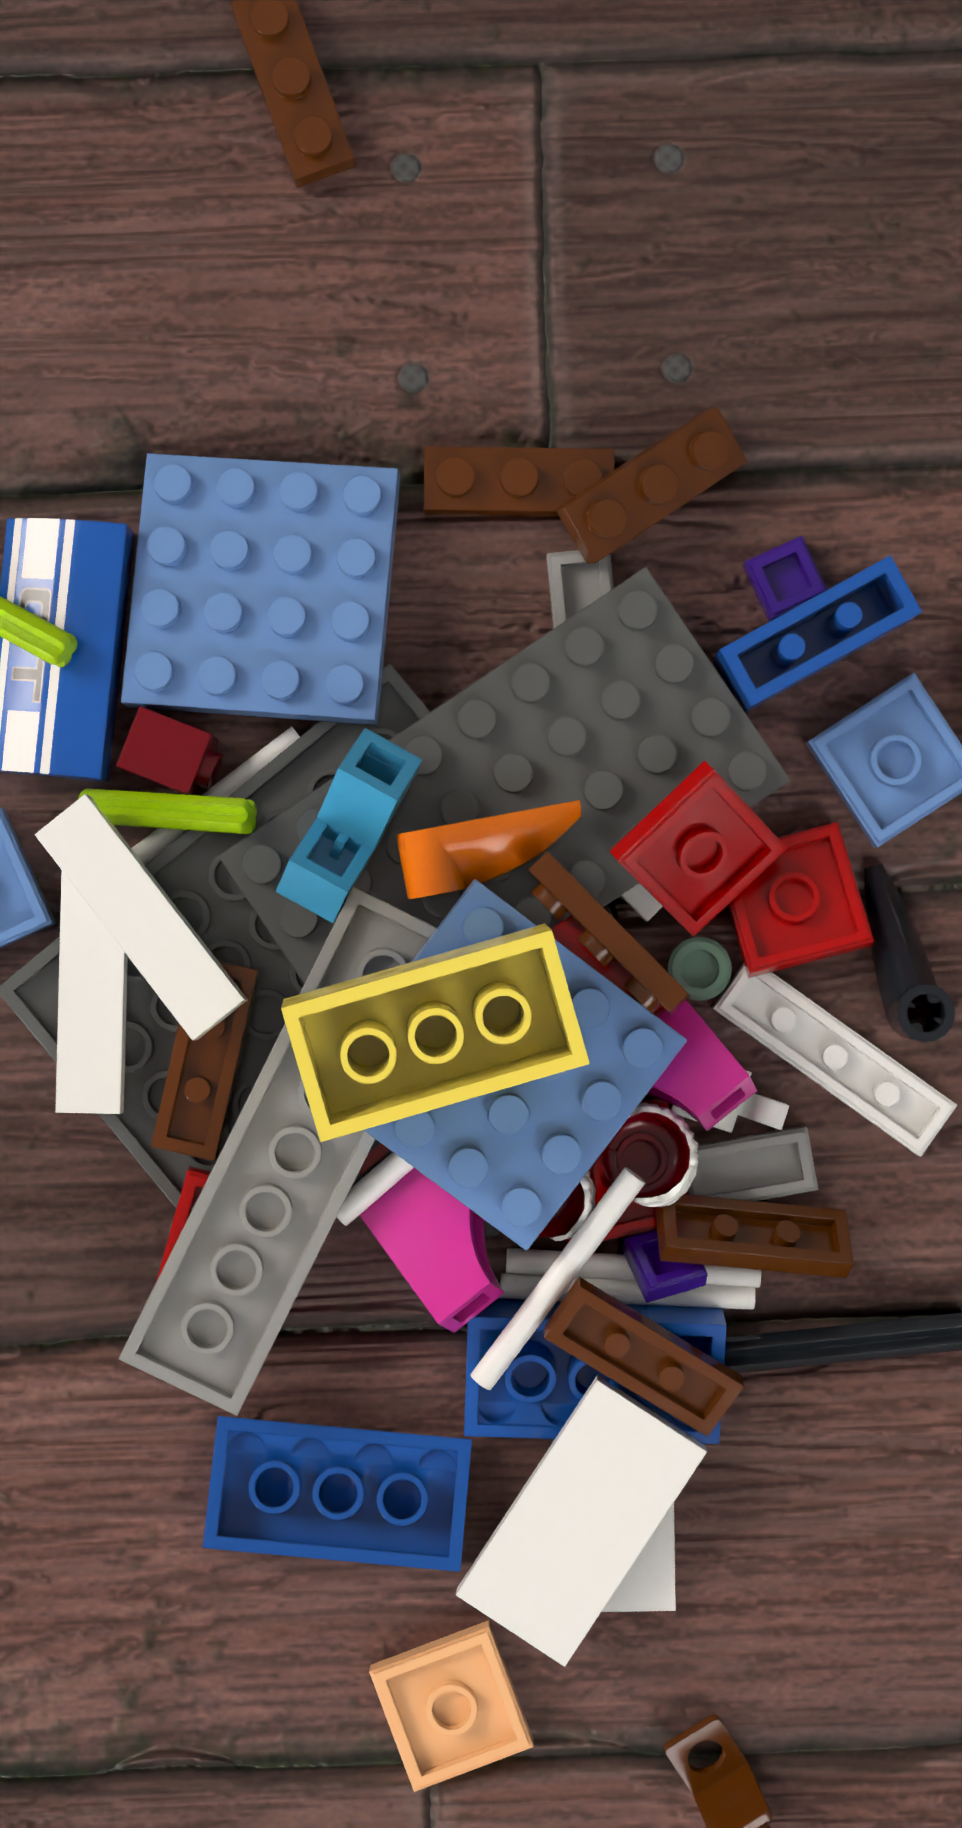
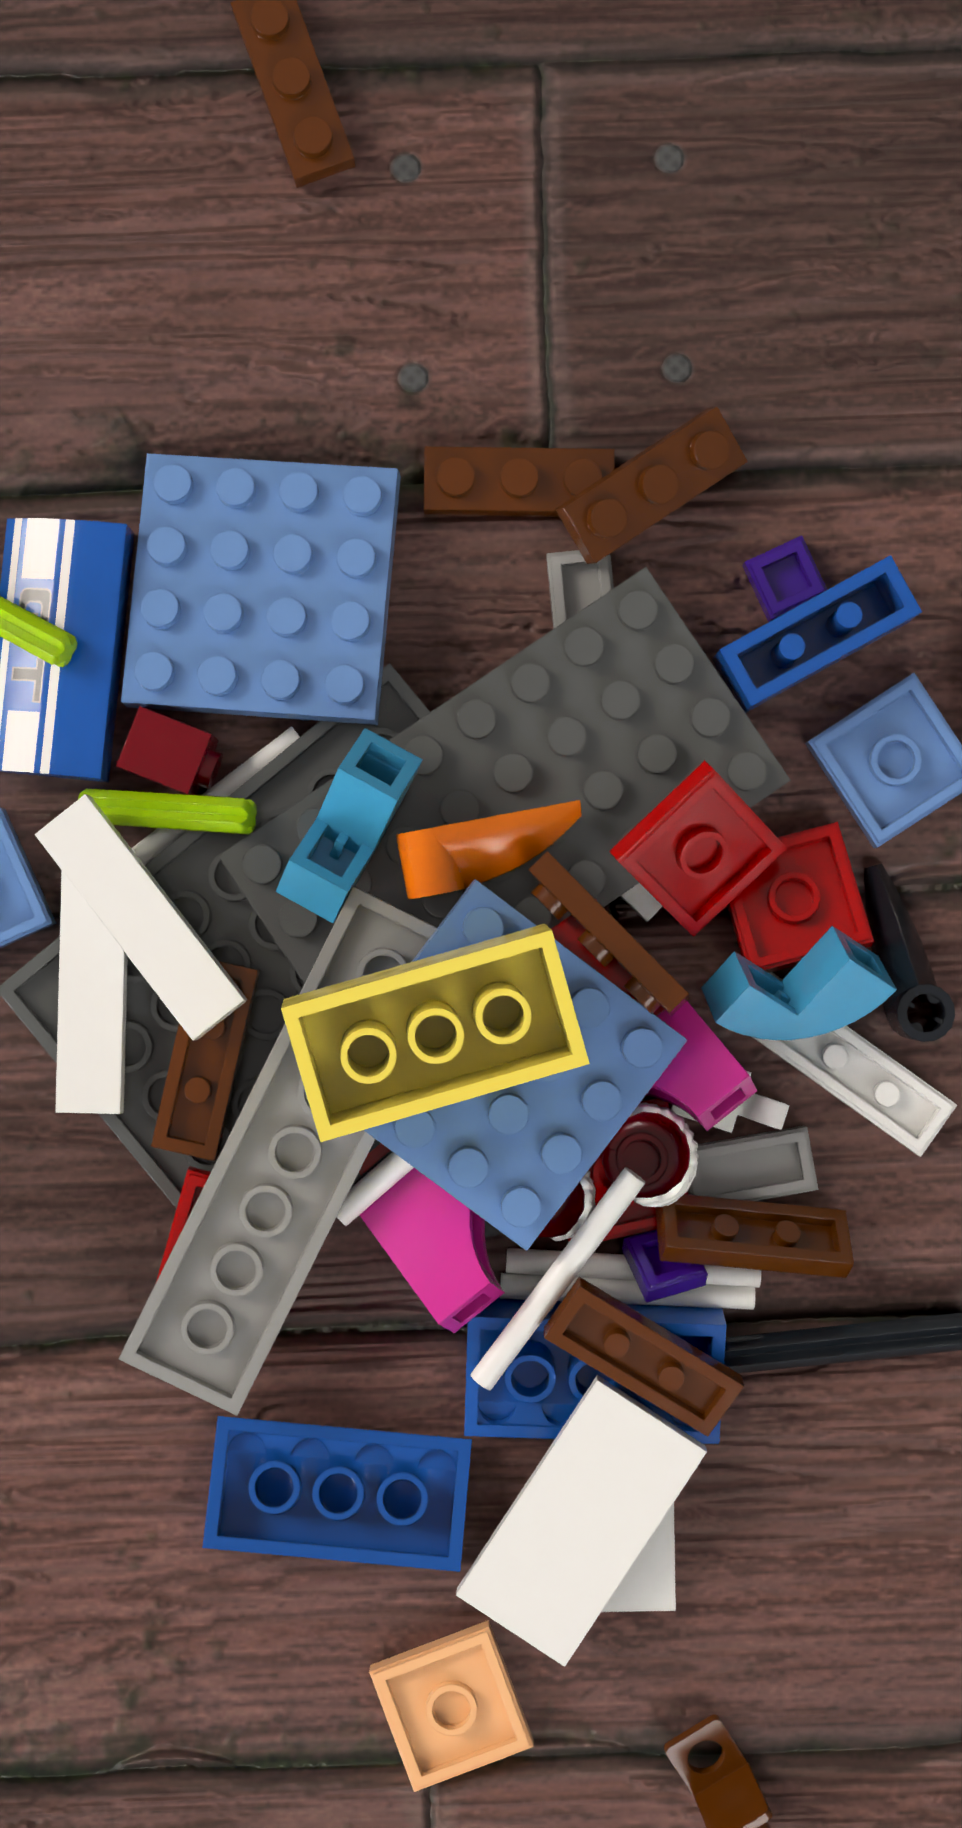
(700, 967): sand green tile -> none
(821, 994): none -> dark azure brick

